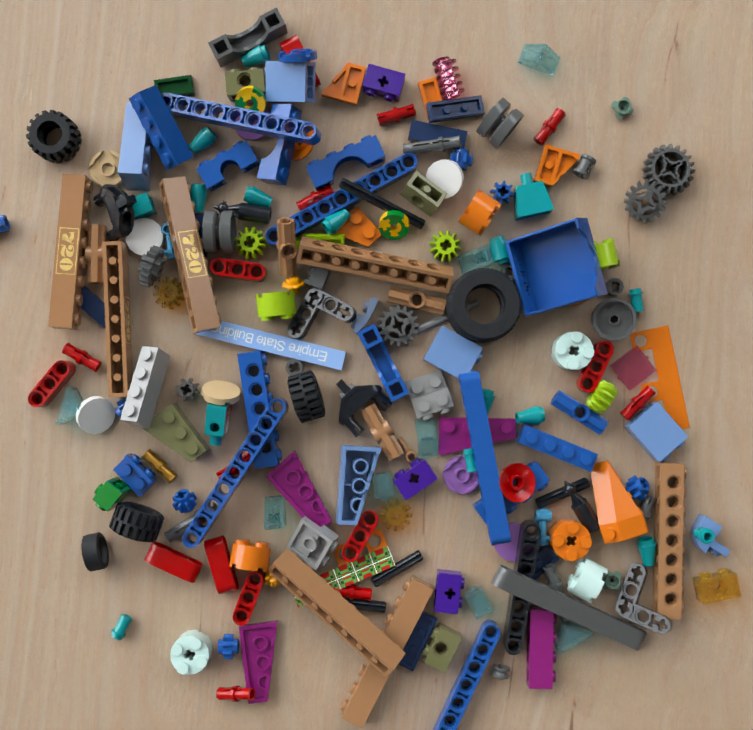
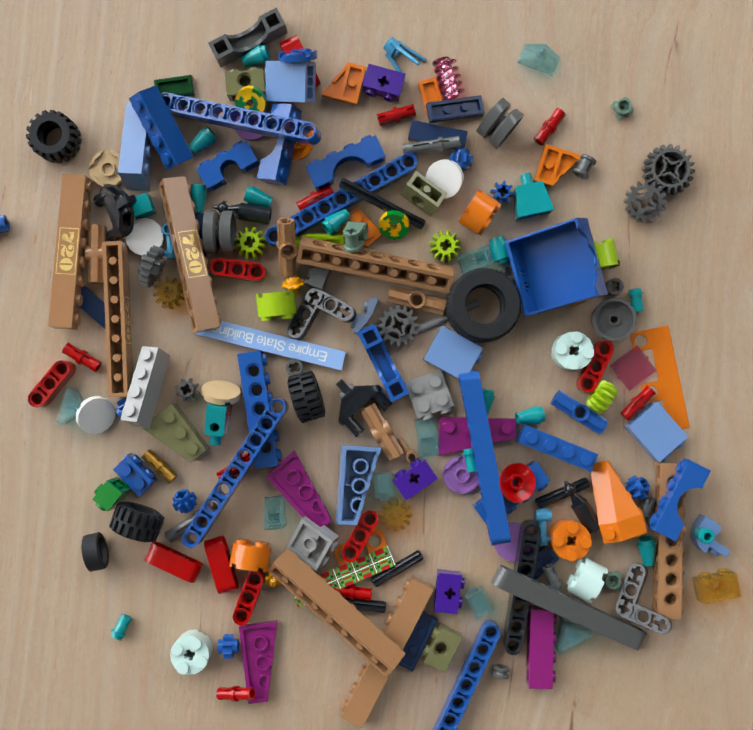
(355, 236): none -> sand green piece
(395, 48): none -> dark azure plant
(687, 476): none -> blue arch

